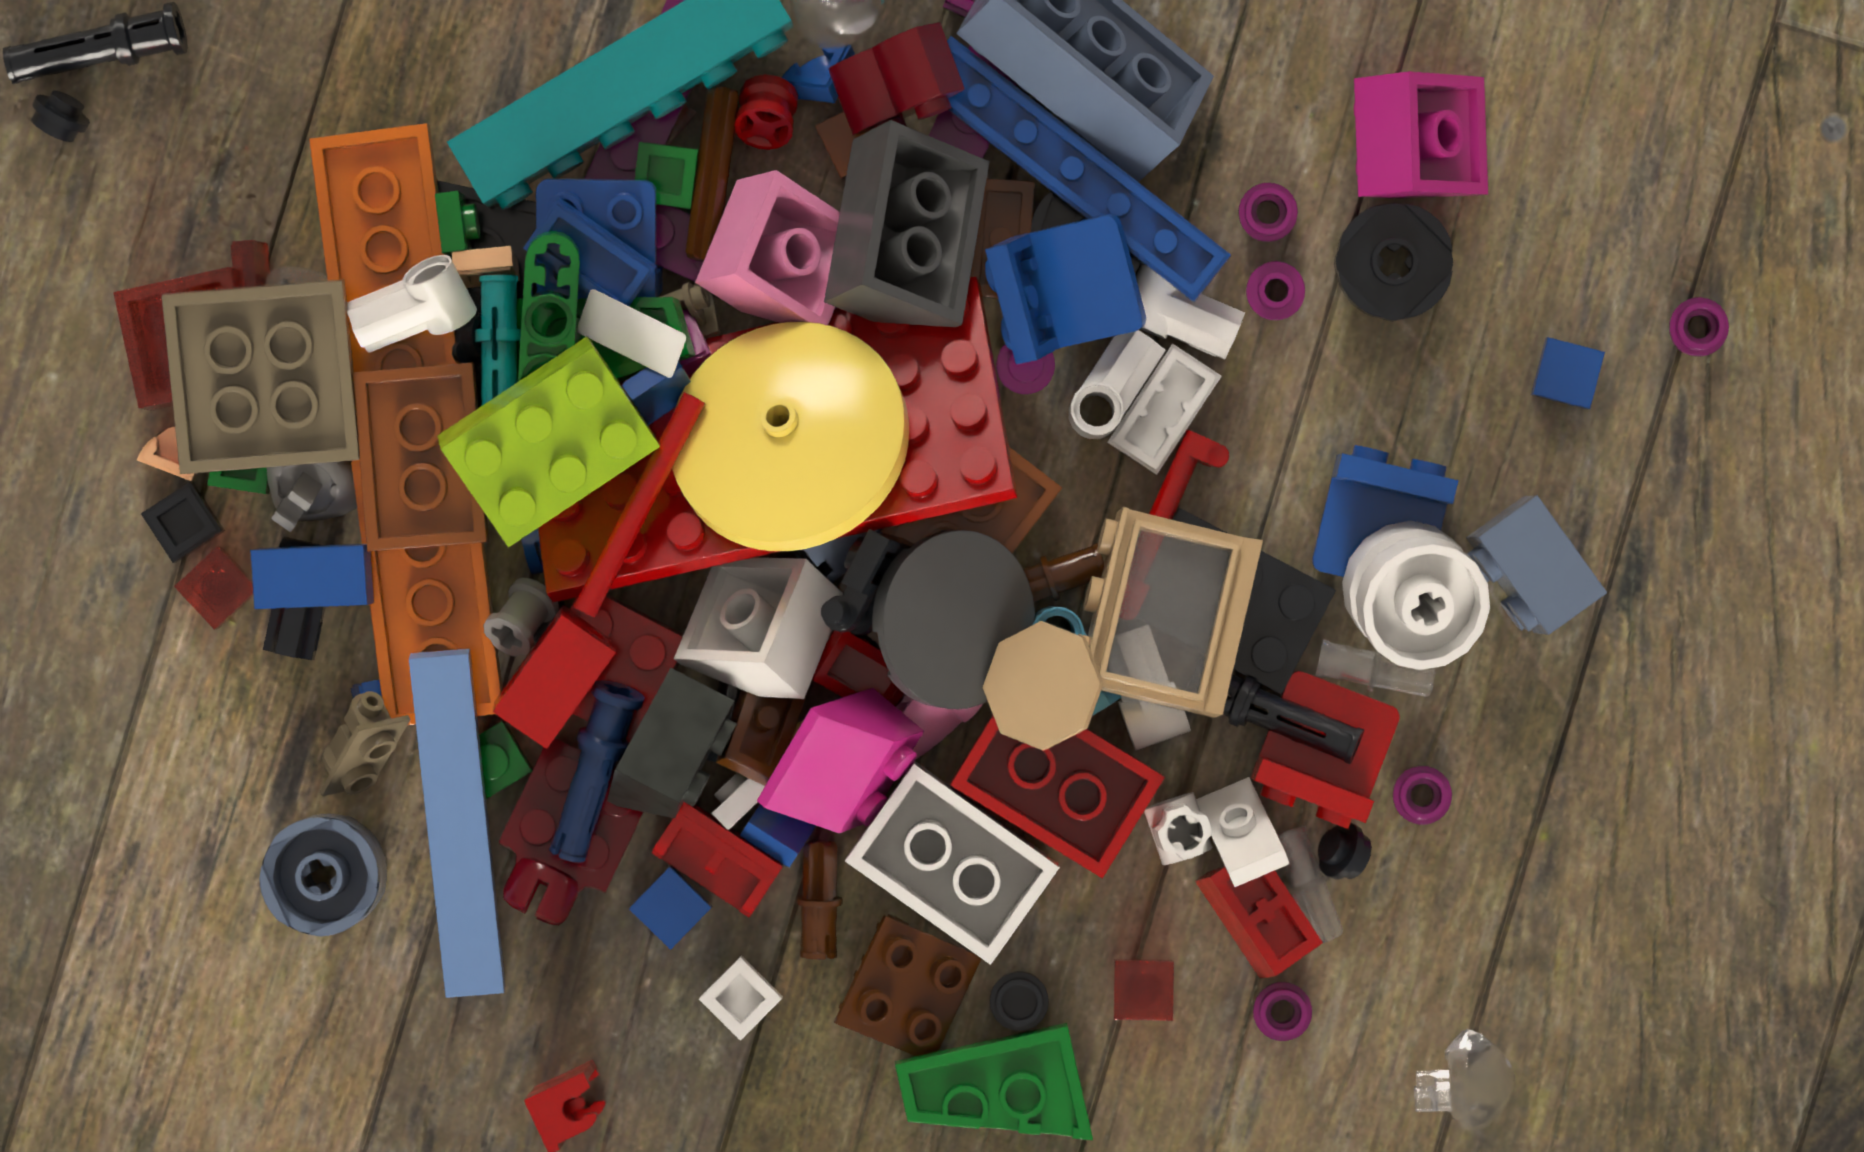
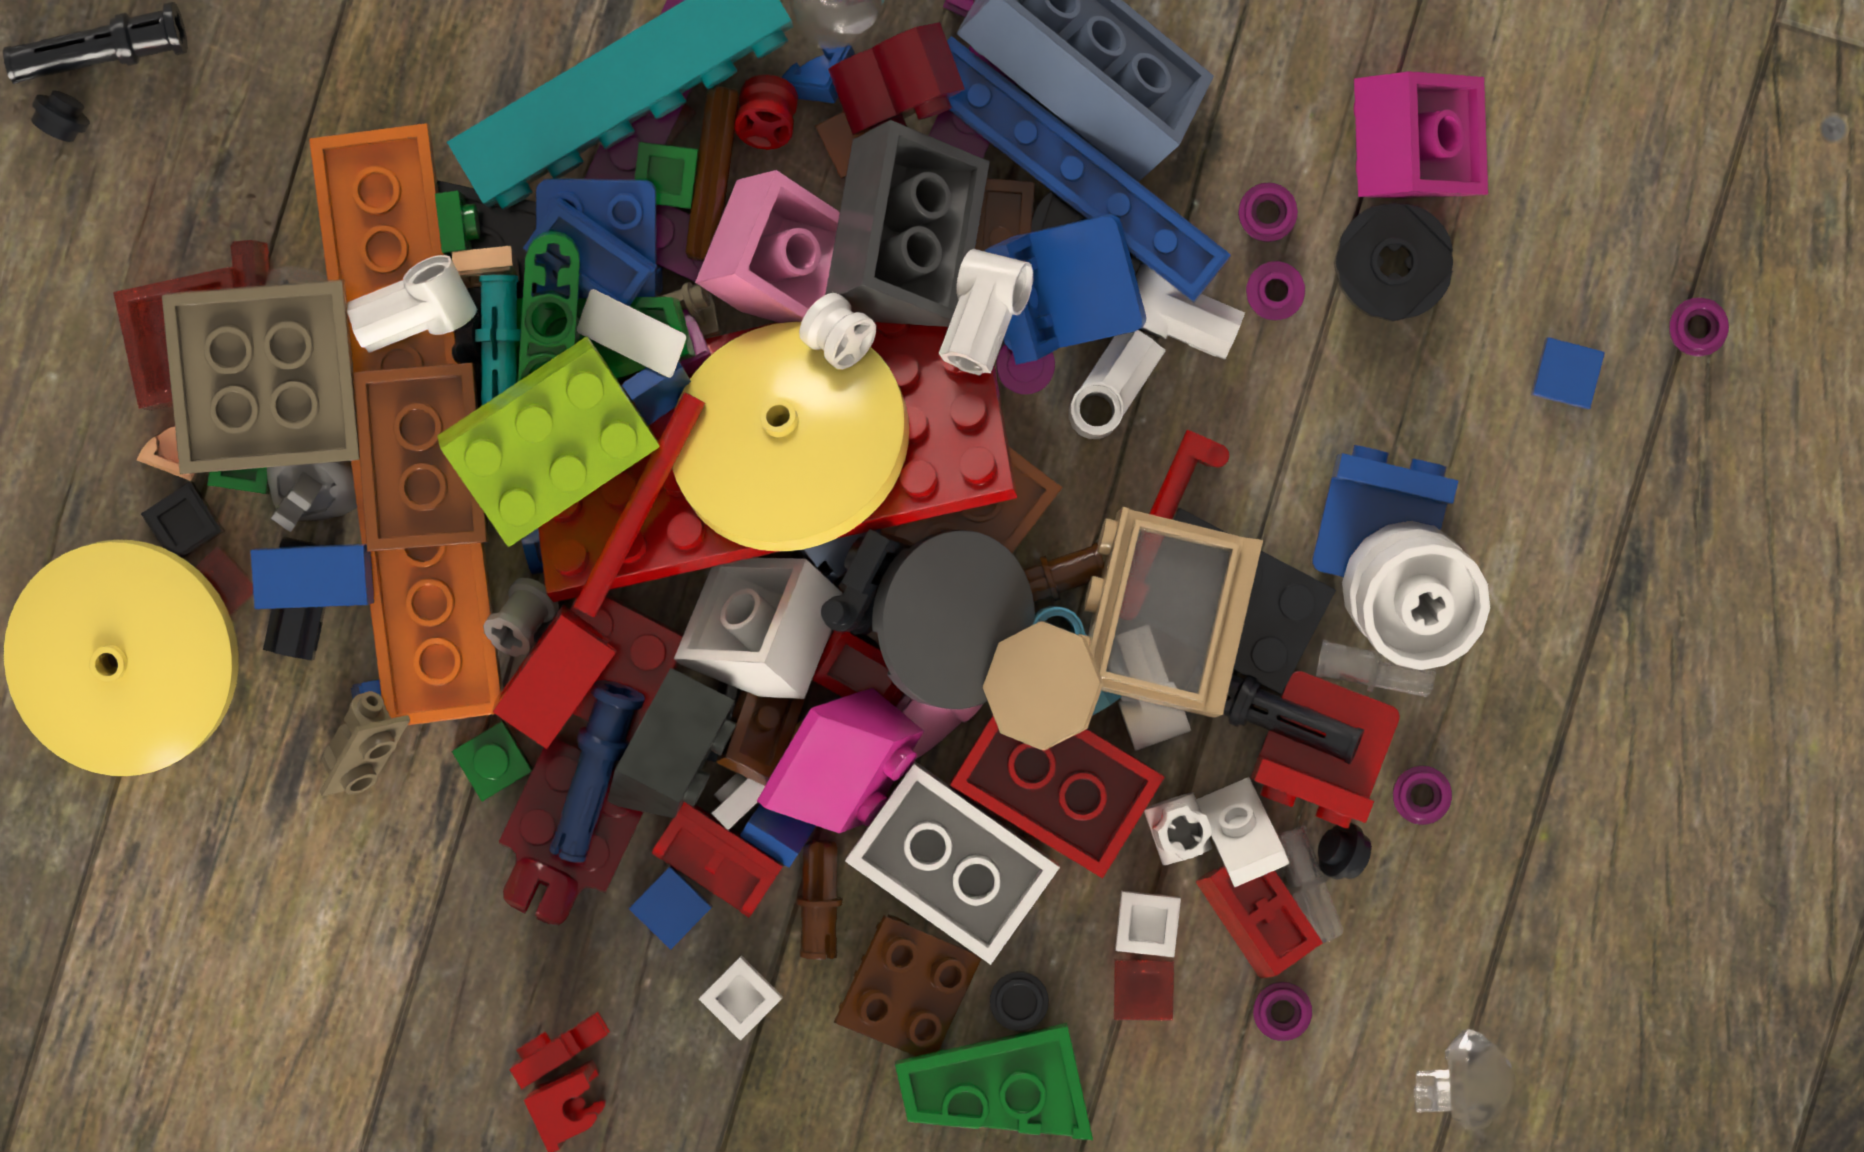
(170, 649): none -> light yellow dish
(314, 907): sand blue brick -> none
(457, 822): medium blue tile -> none
(544, 1055): none -> red plate
(837, 331): none -> white wheel
(988, 295): none -> white piece
(1147, 923): none -> white plate
(1164, 409): white plate -> none
(1534, 566): sand blue brick -> none

